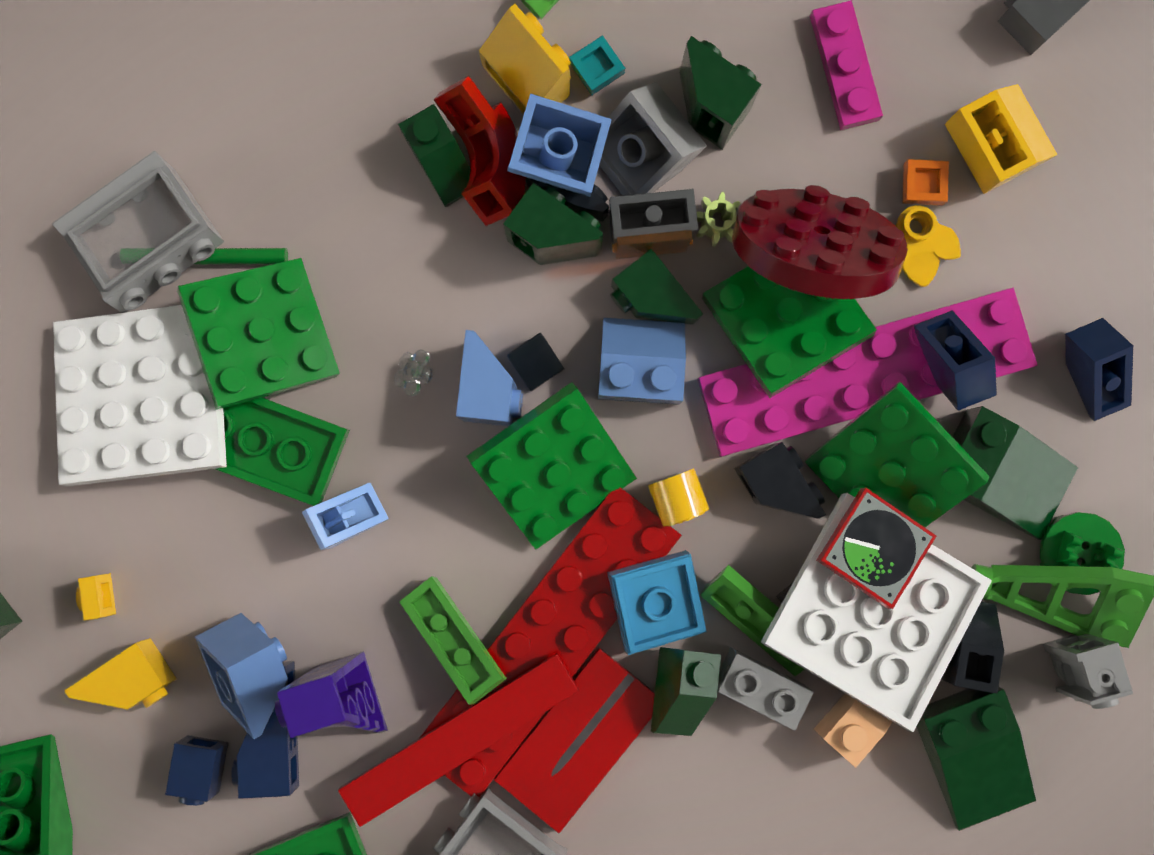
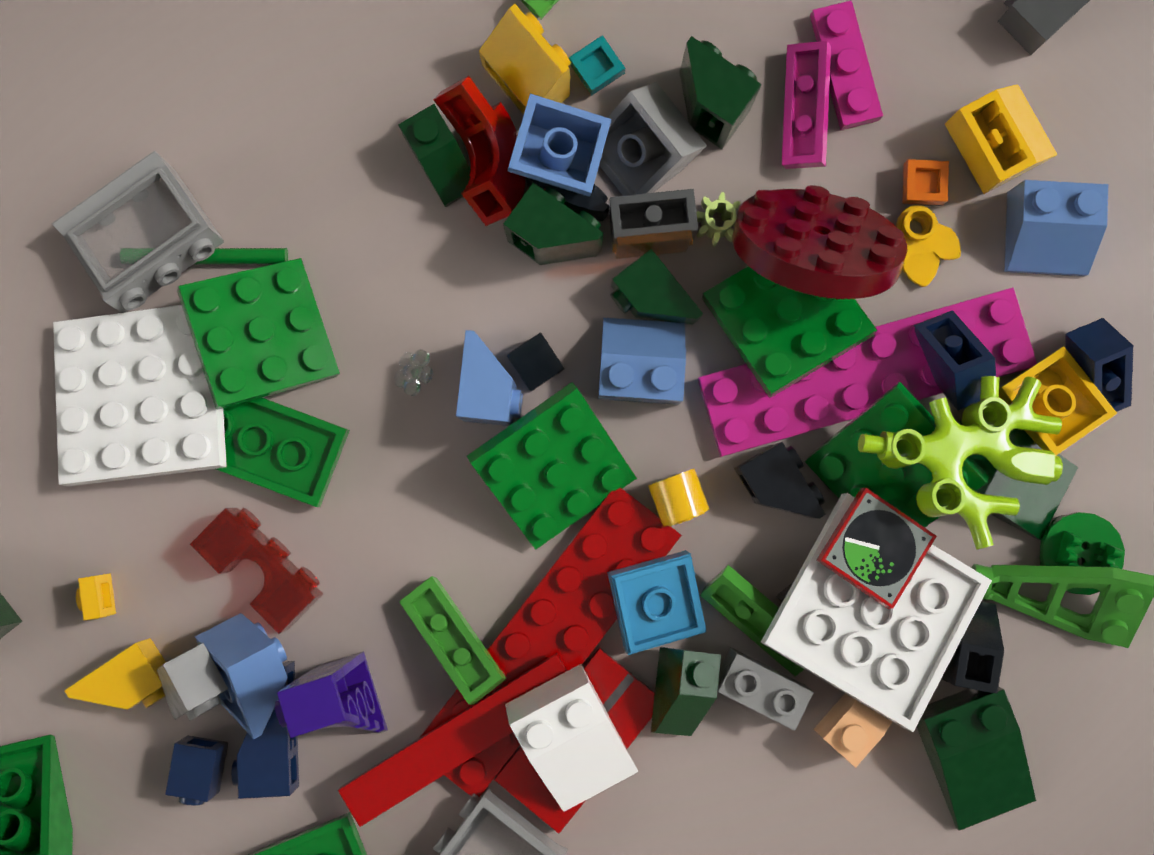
(191, 683): none -> light grey slope
(286, 589): none -> clear red arch
(345, 516): light blue slope -> none
(570, 738): none -> white slope
(806, 105): none -> dark pink plate
(983, 433): none -> lime plant
(1054, 227): none -> medium blue slope
(1063, 394): none -> yellow slope
(1091, 669): light grey hinge -> none

